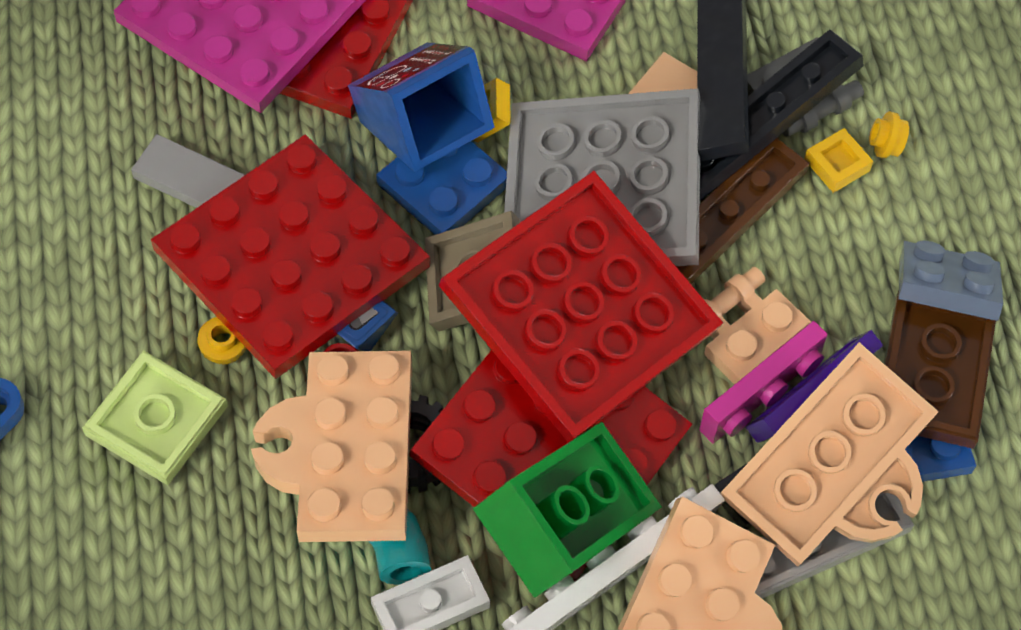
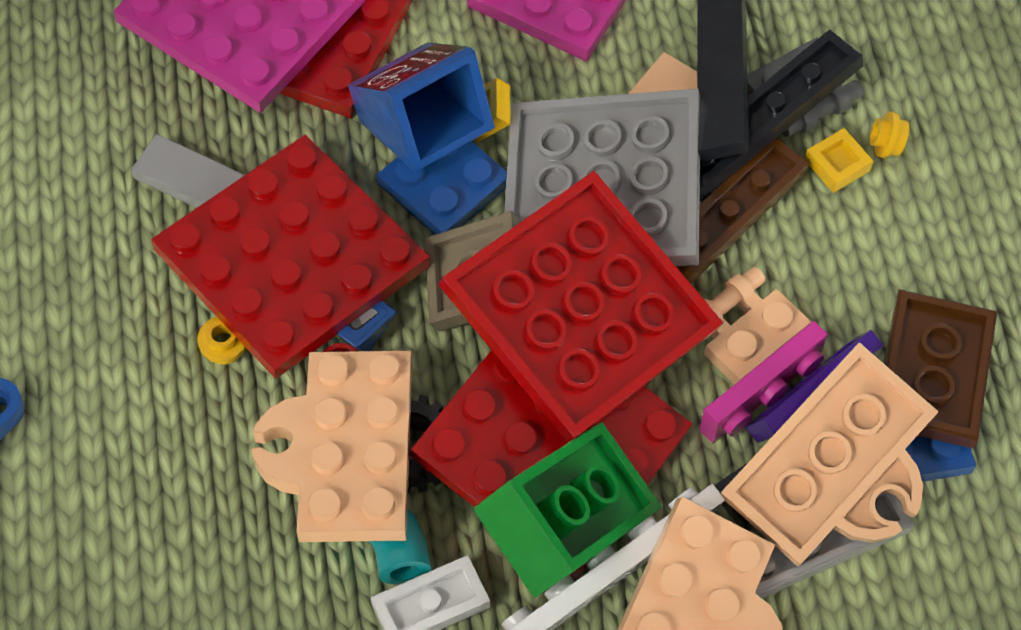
(155, 417): yellowish green plate -> none
(950, 279): sand blue plate -> none

